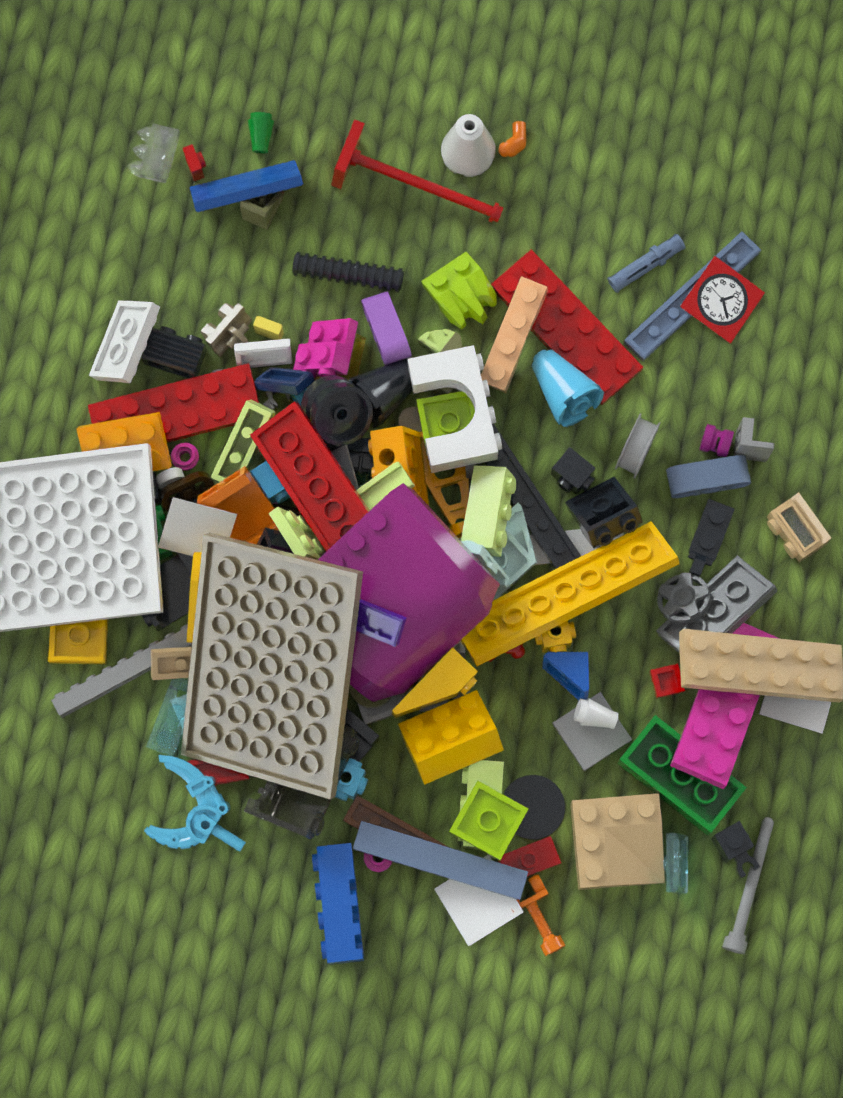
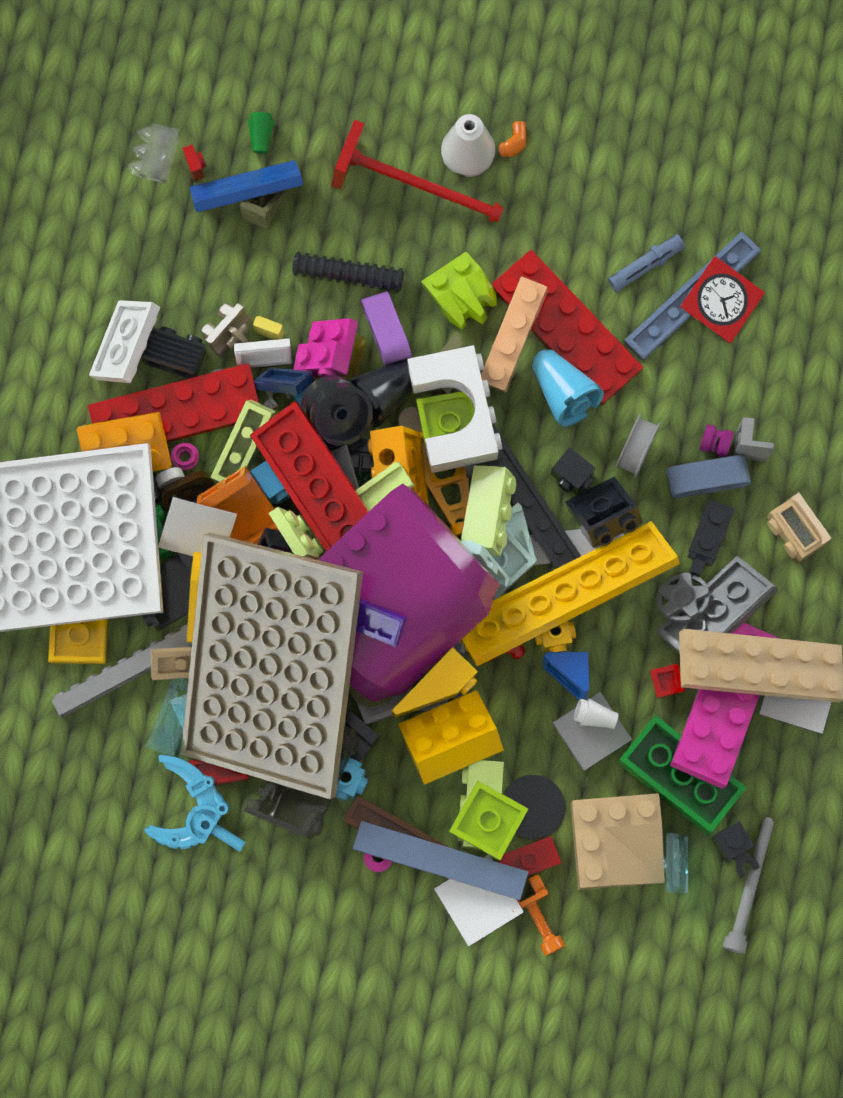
(339, 904): blue wedge -> none
(436, 339): yellowish green tile -> none

